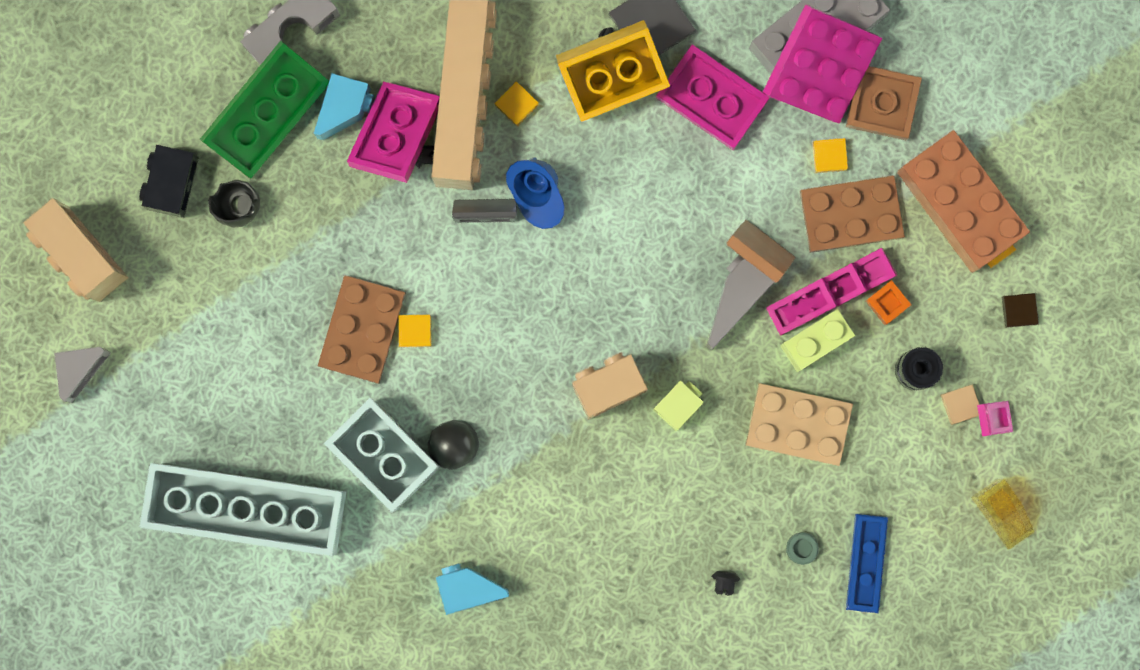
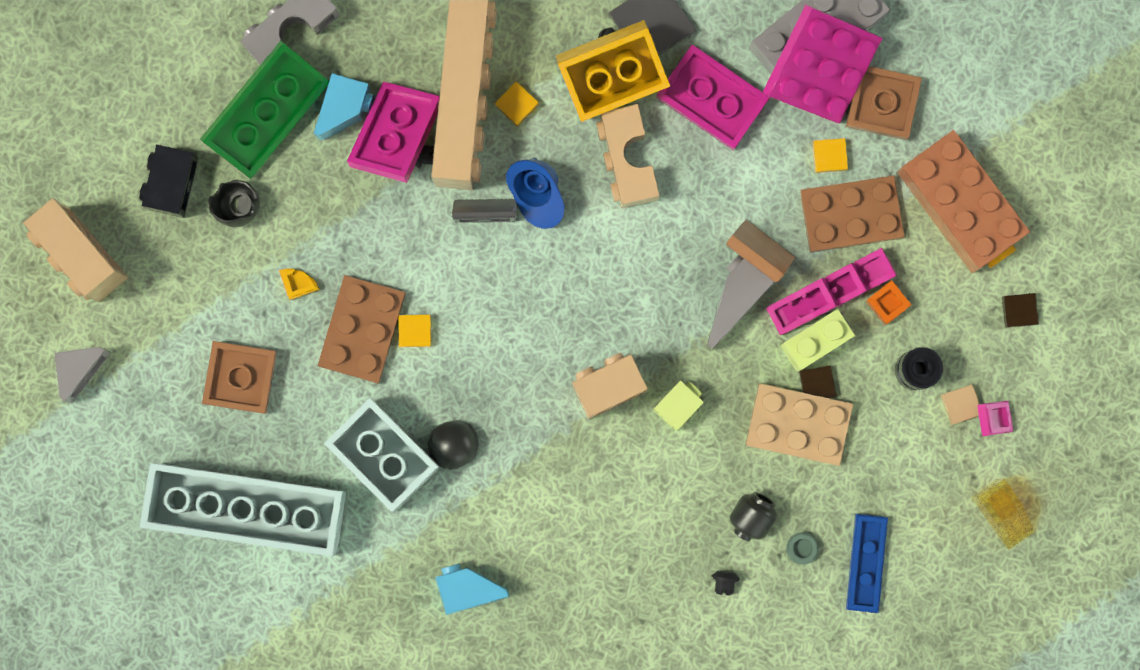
(239, 377): none -> medium nougat plate
(297, 283): none -> yellow tile
(631, 184): none -> tan arch
(753, 516): none -> pearl dark grey head
(818, 382): none -> dark brown tile

